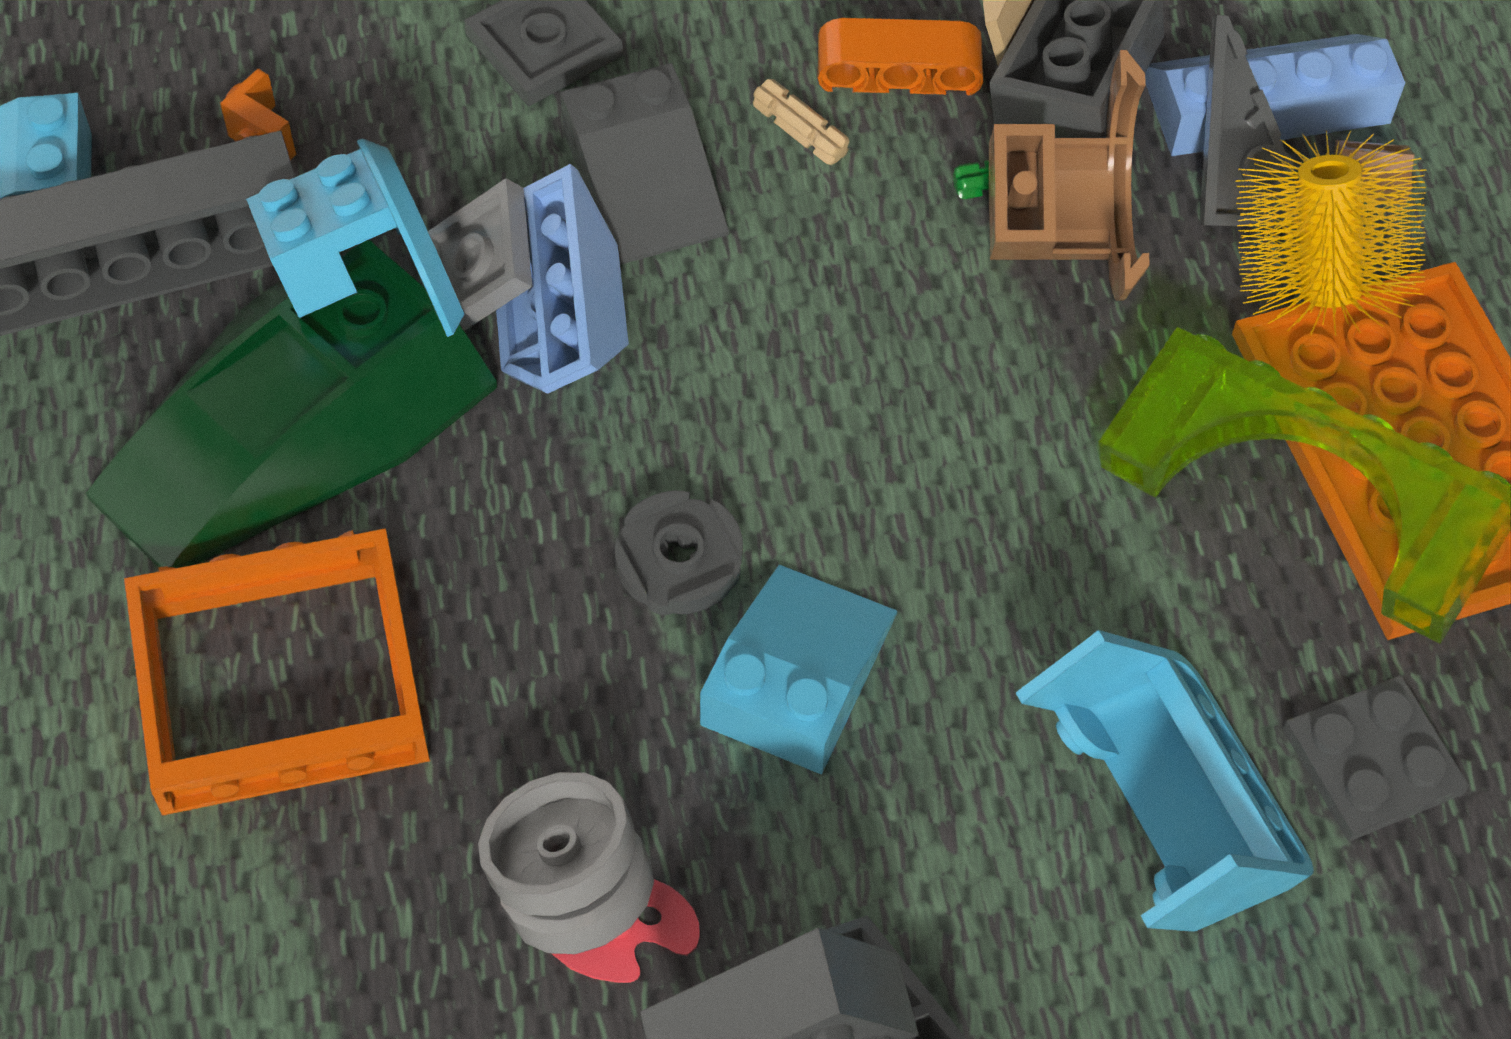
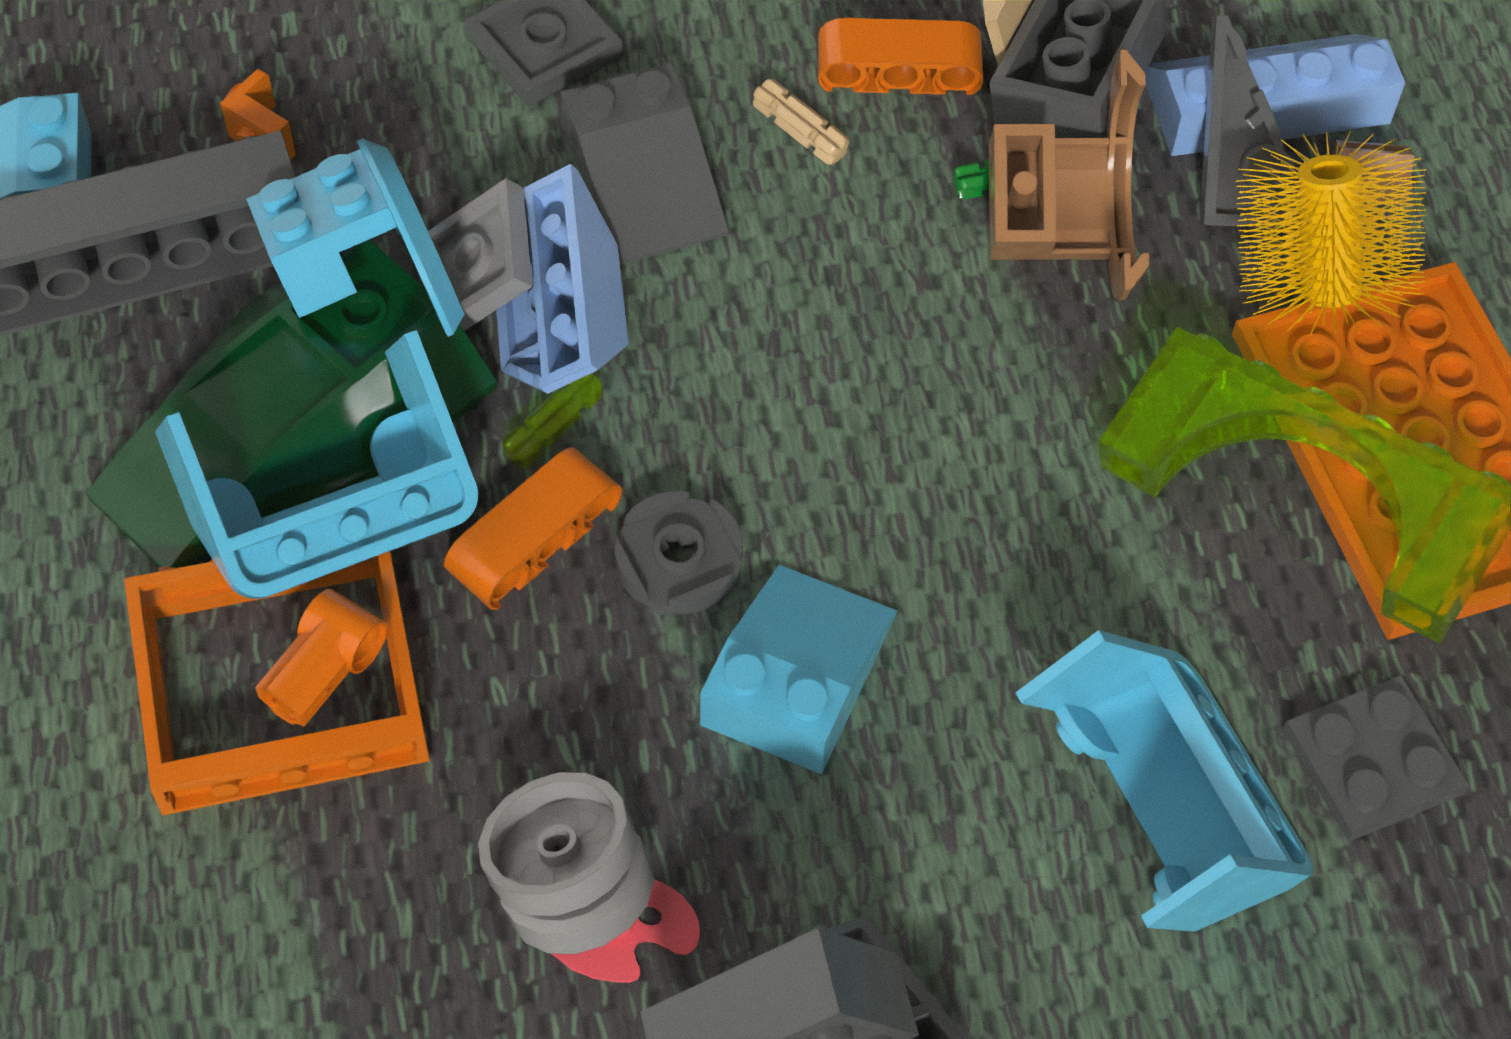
(330, 643): none -> orange piece
(418, 493): none -> medium azure windscreen
(530, 525): none -> orange beam
(551, 420): none -> clear neon green axle

